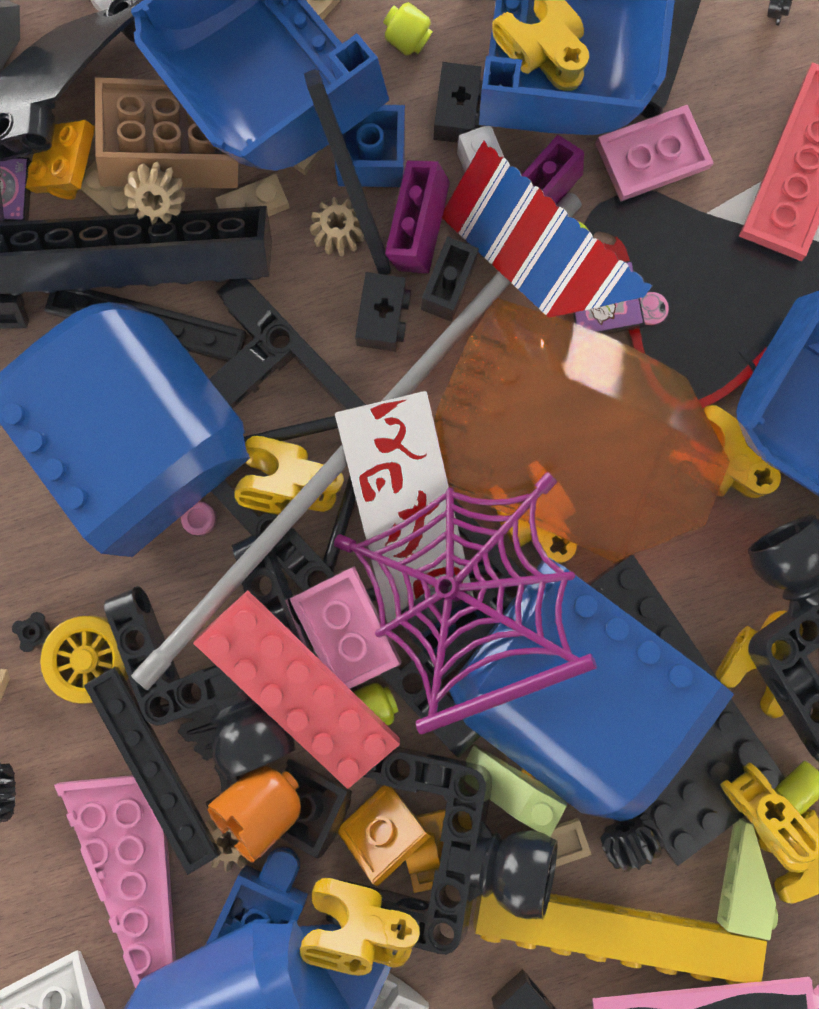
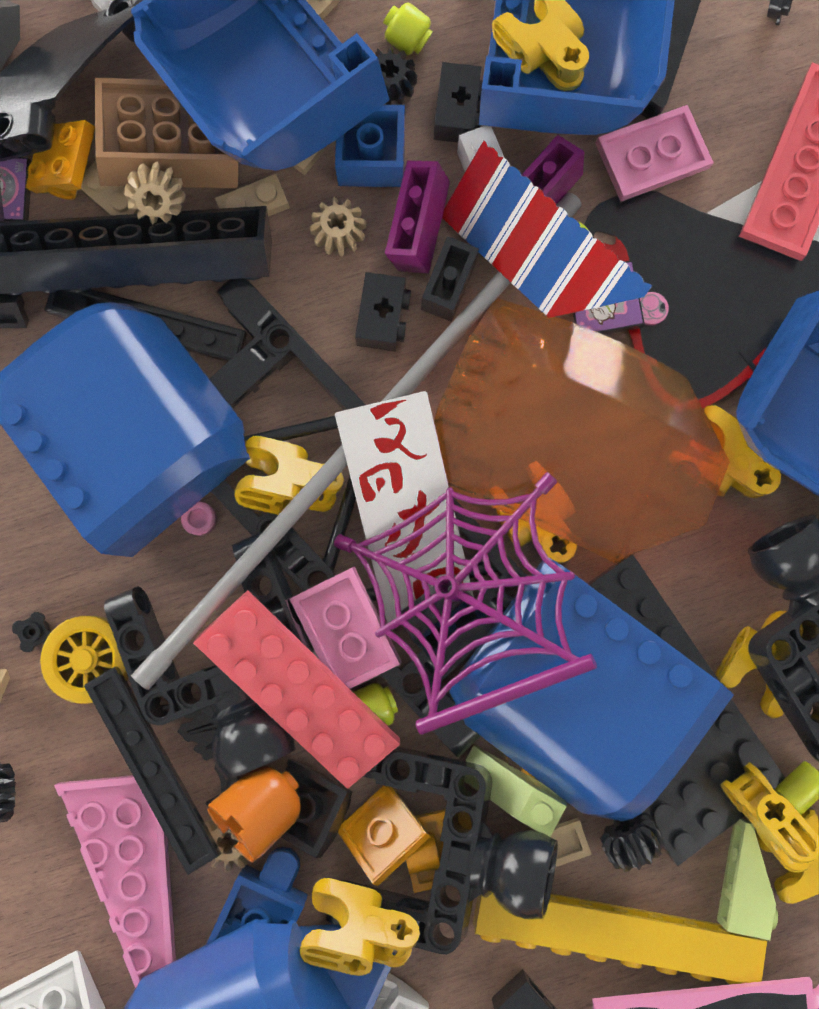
(347, 170): black tile -> none
(402, 72): none -> black gear

